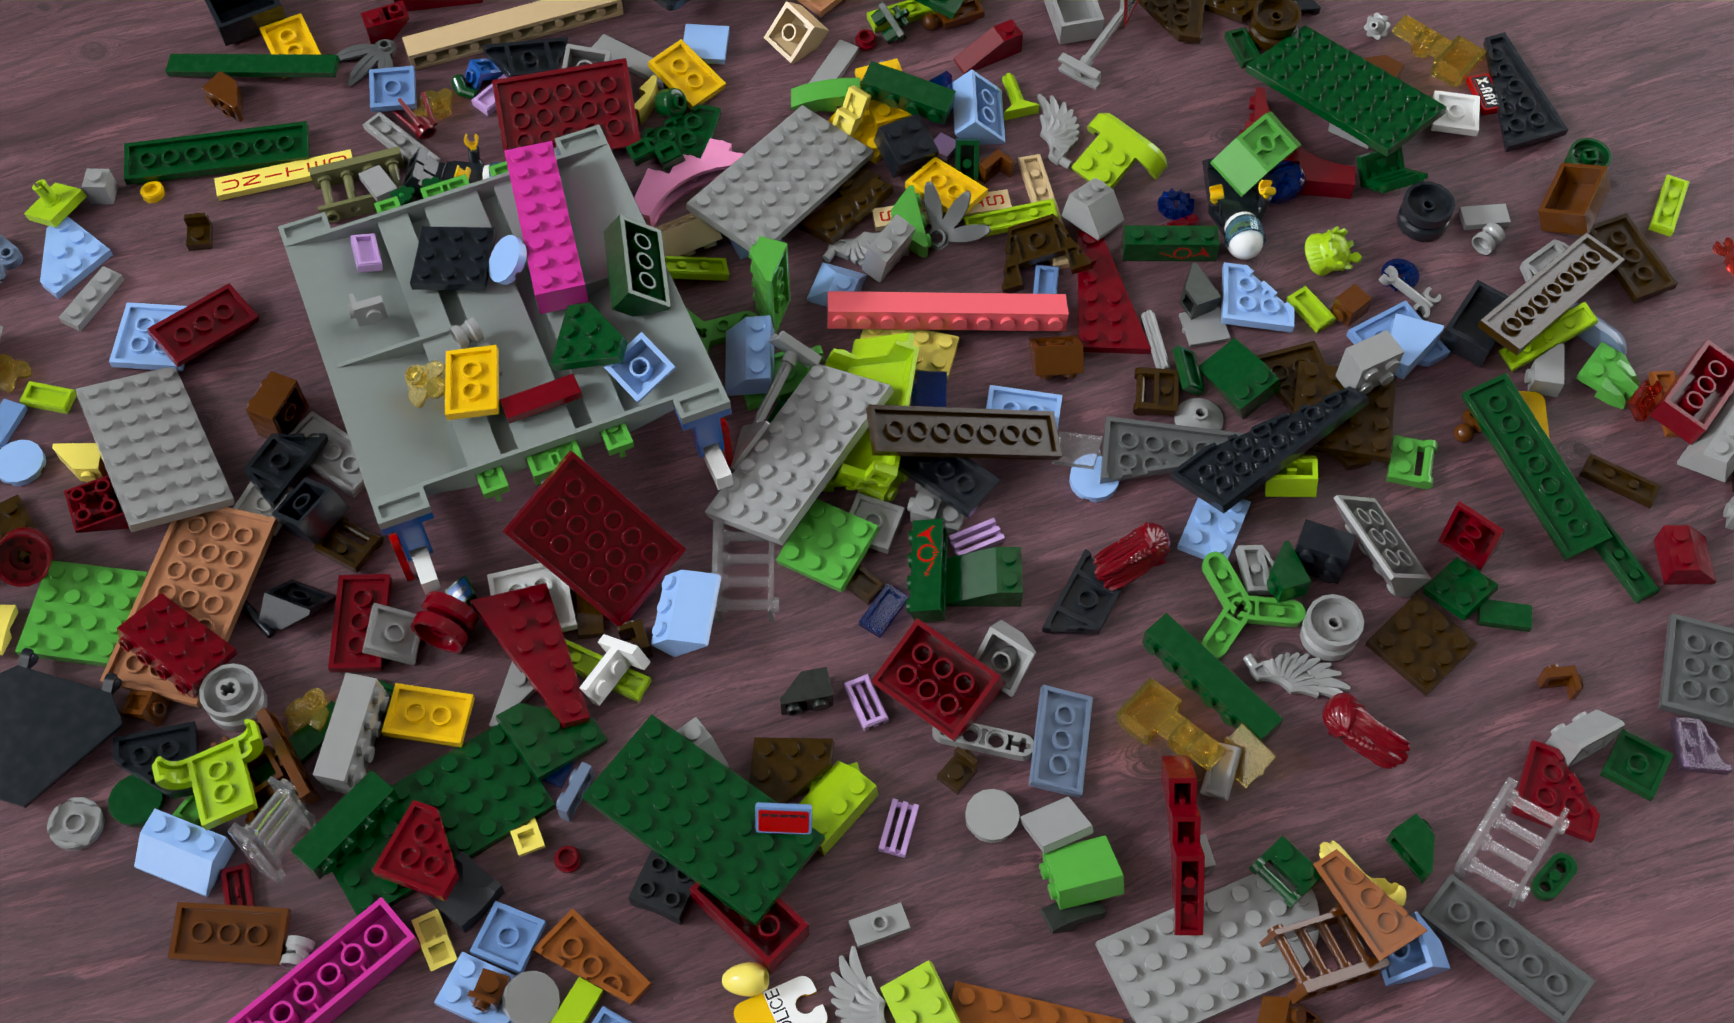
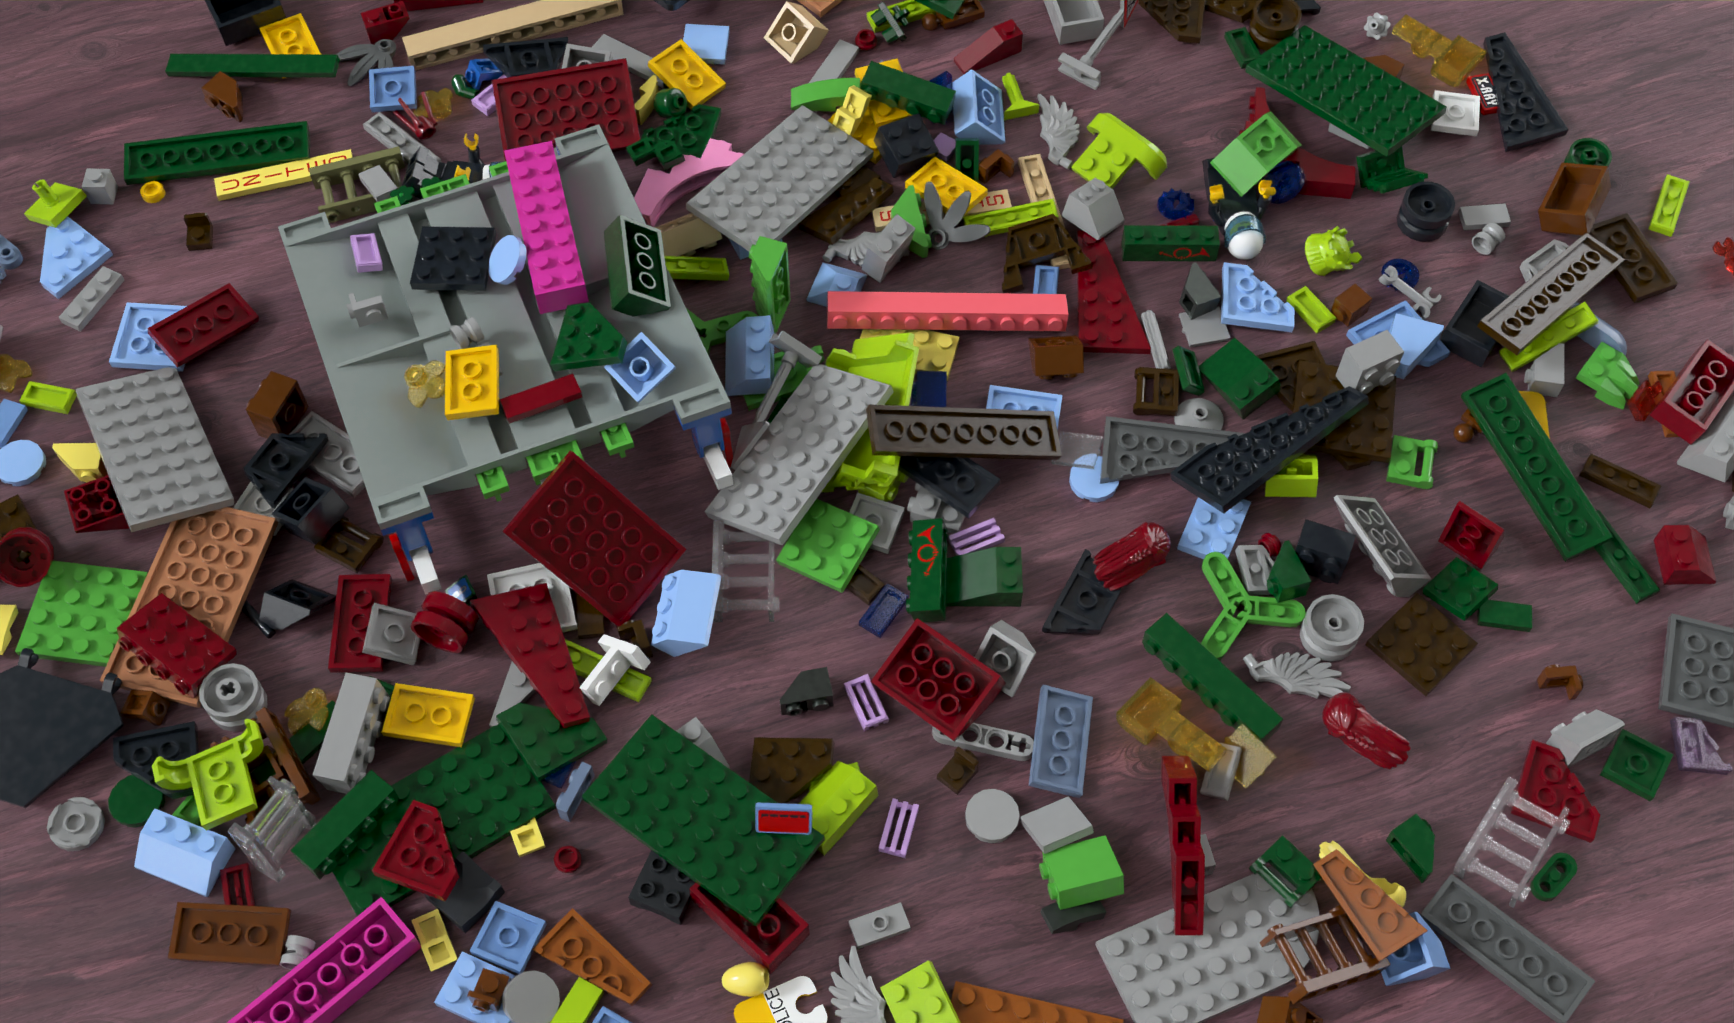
(1270, 543): none -> dark red plate

